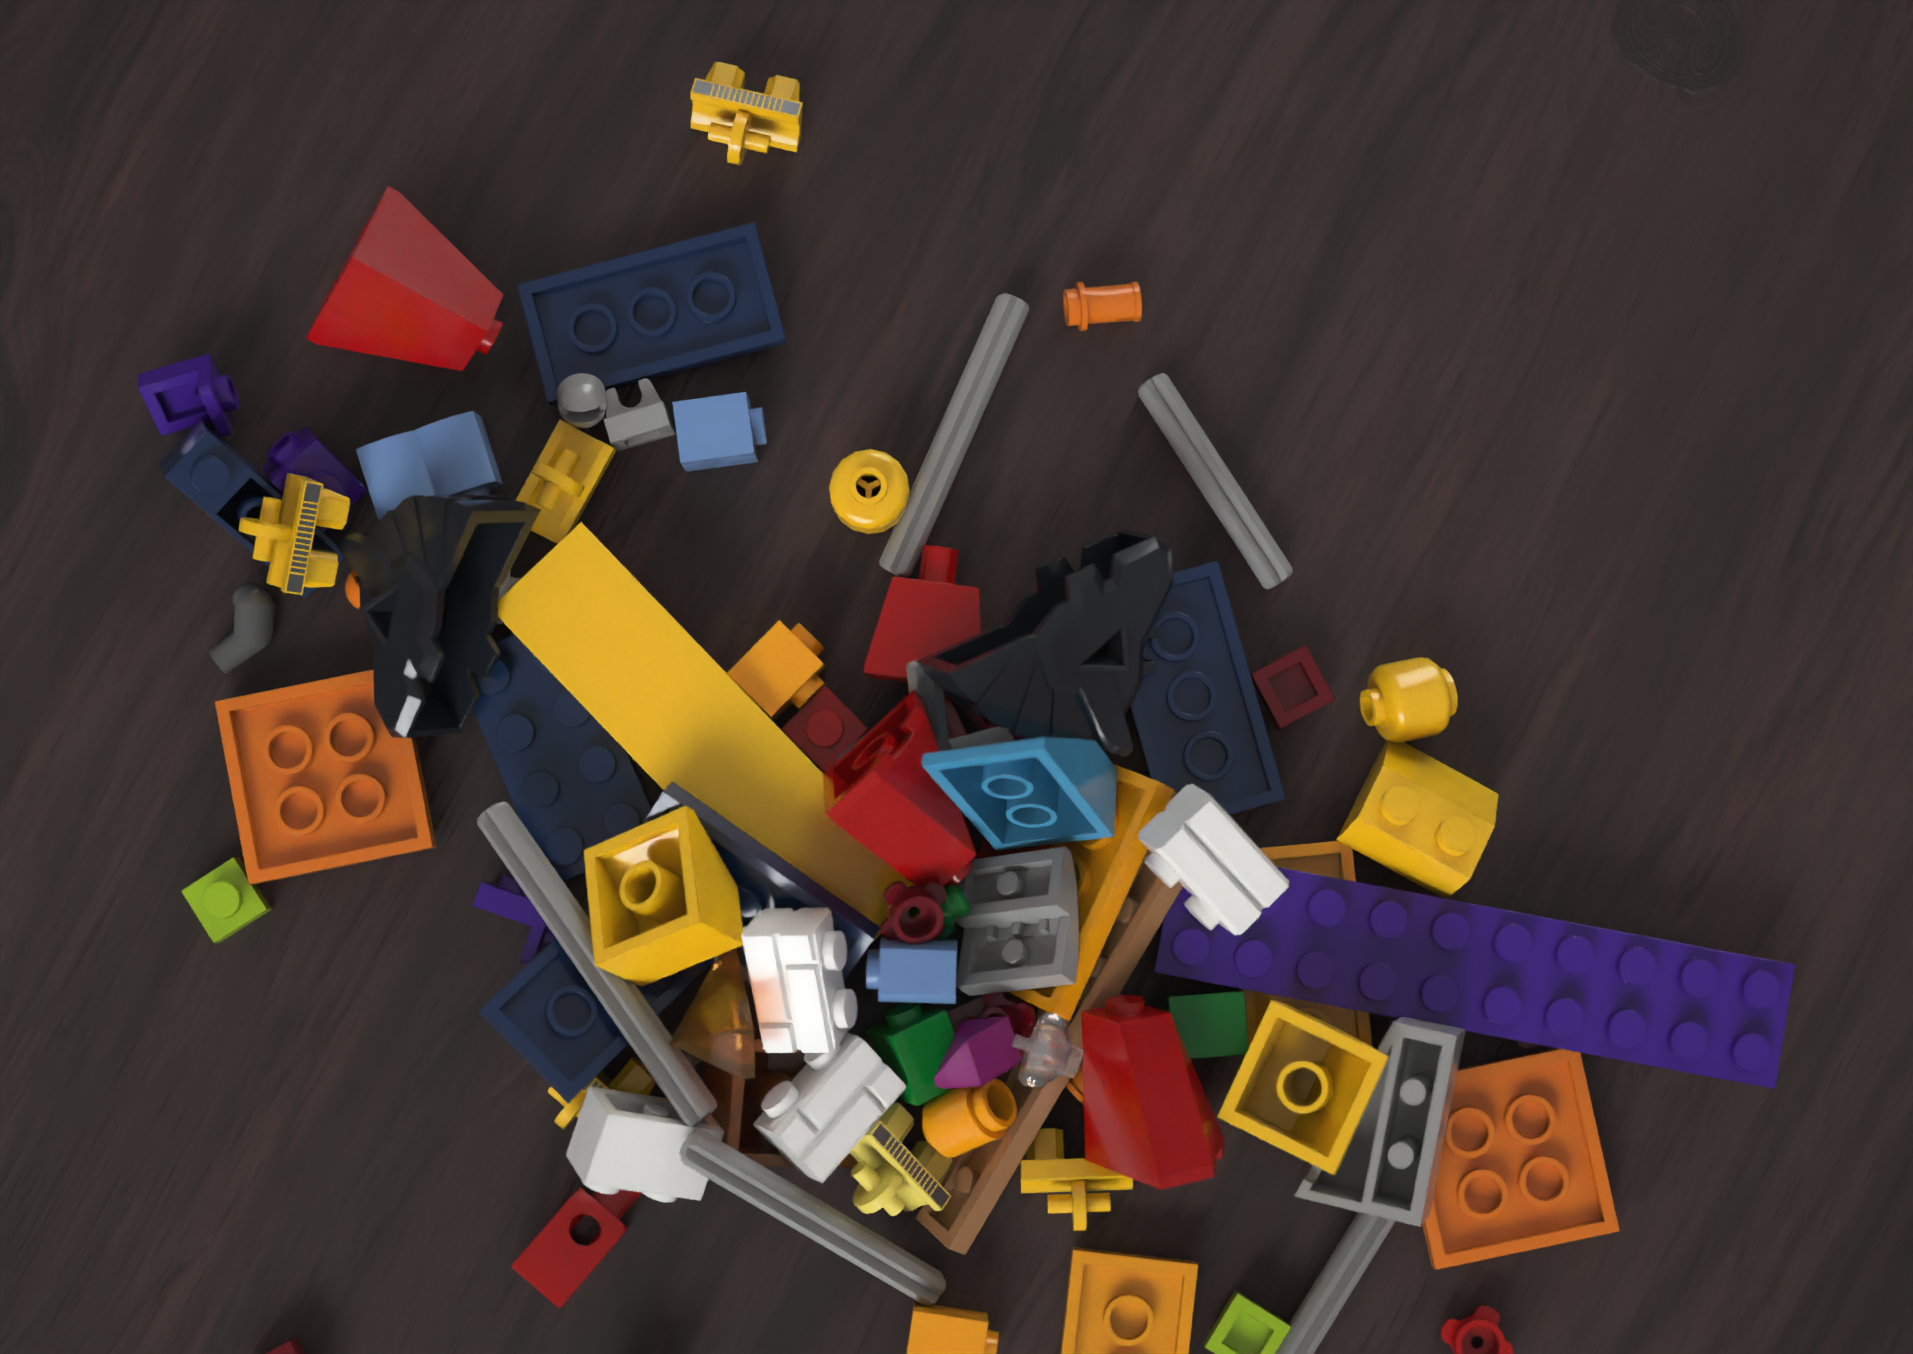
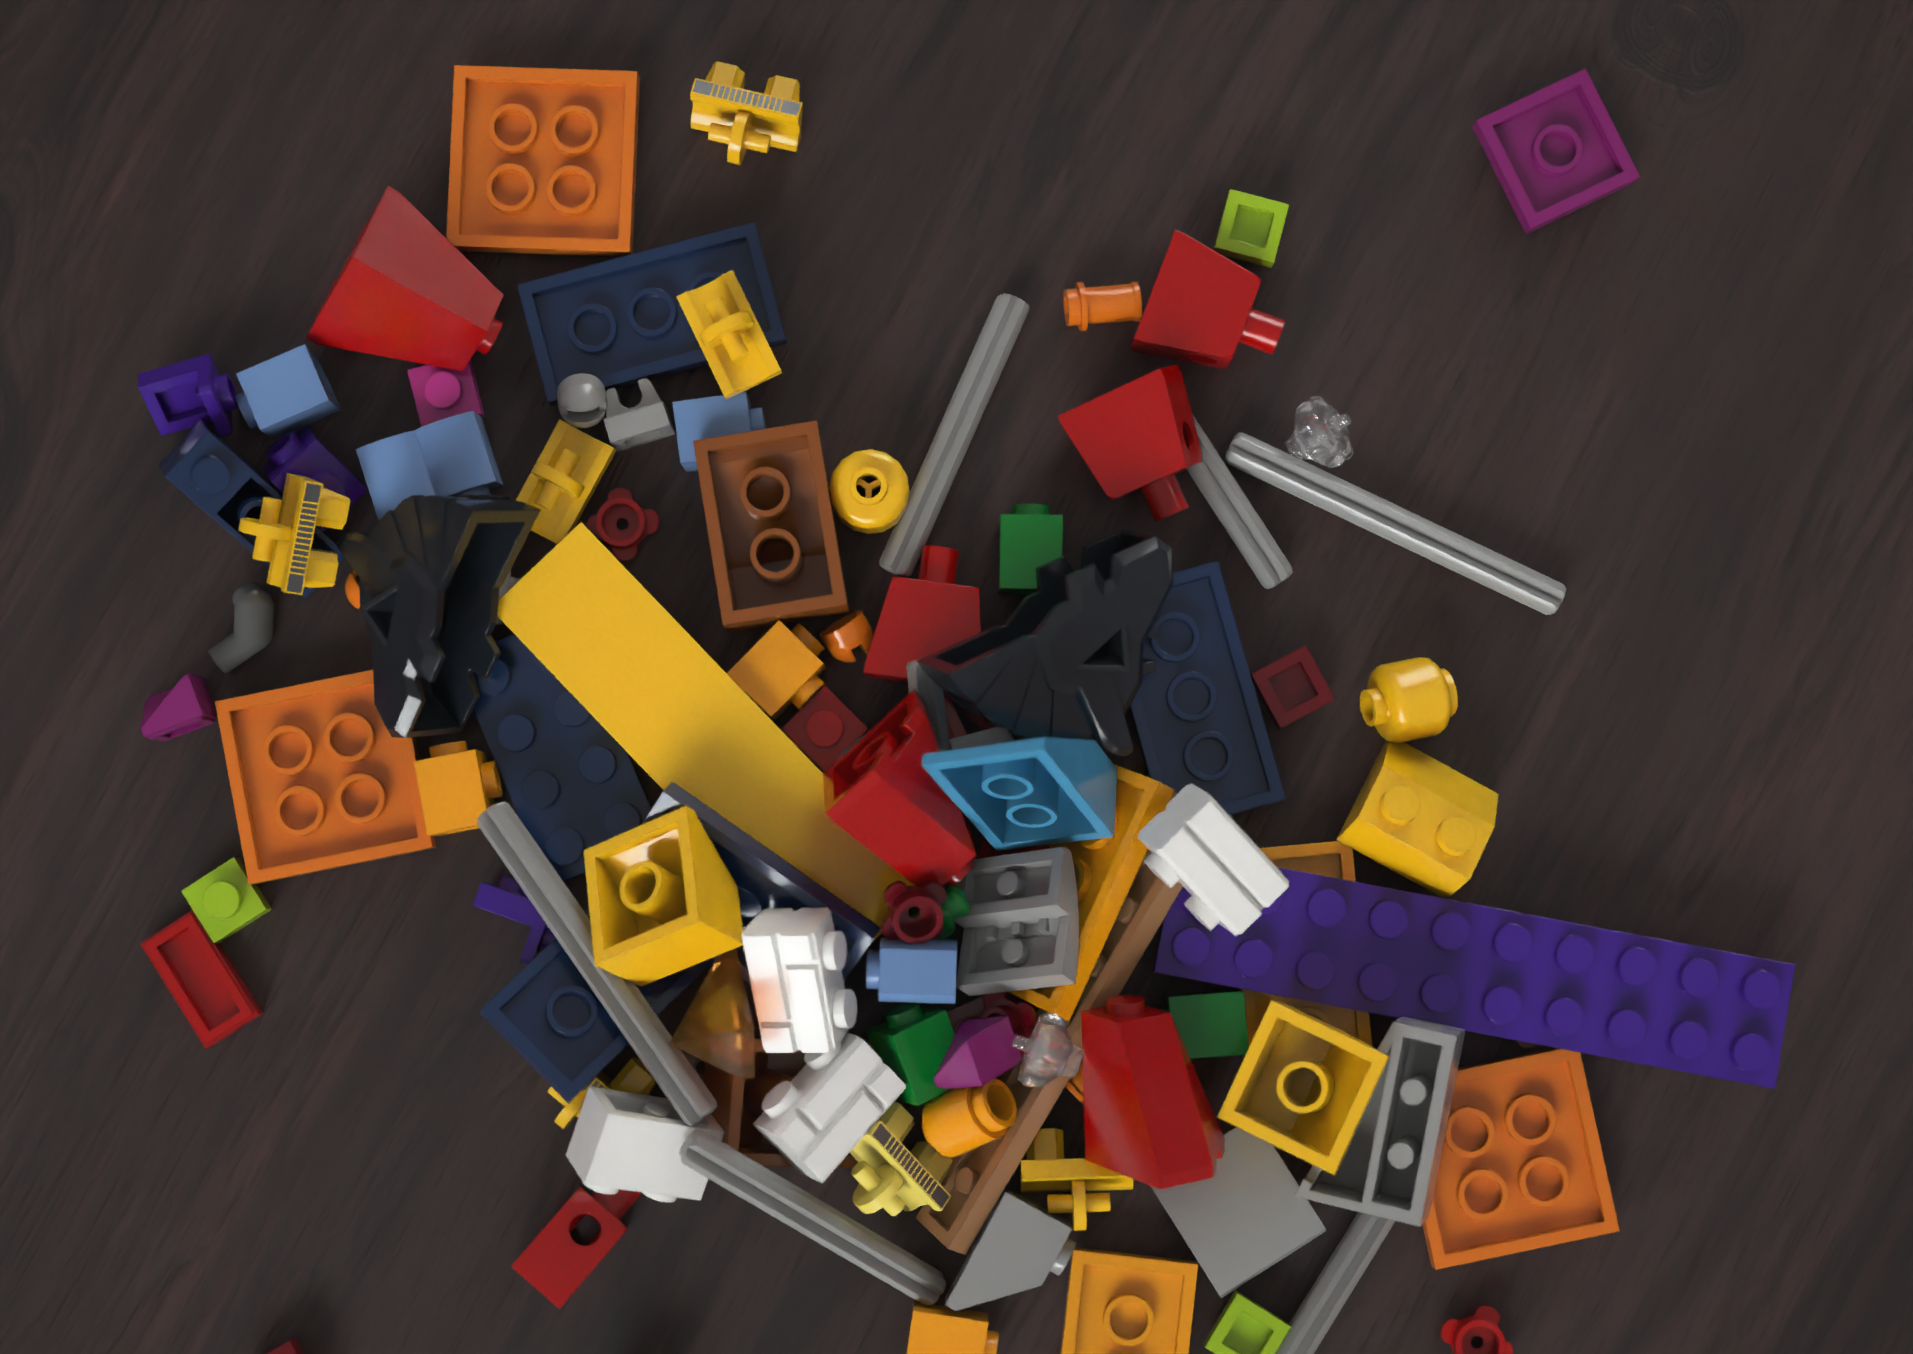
(178, 710): none -> magenta slope
(201, 979): none -> red tile
(286, 393): none -> medium blue brick
(444, 392): none -> dark pink plate
(456, 787): none -> light orange brick
(543, 160): none -> orange plate
(640, 523): none -> red plate
(729, 335): none -> yellow hips
(771, 527): none -> dark orange slope
(847, 634): none -> orange hinge
(1011, 1252): none -> light grey slope
(1026, 542): none -> green brick
(1139, 439): none -> red torso
(1203, 308): none -> red torso
(1243, 1214): none -> light grey slope
(1251, 228): none -> lime plate
(1320, 434): none -> clear piece
(1395, 523): none -> light grey axle
(1555, 151): none -> magenta plate

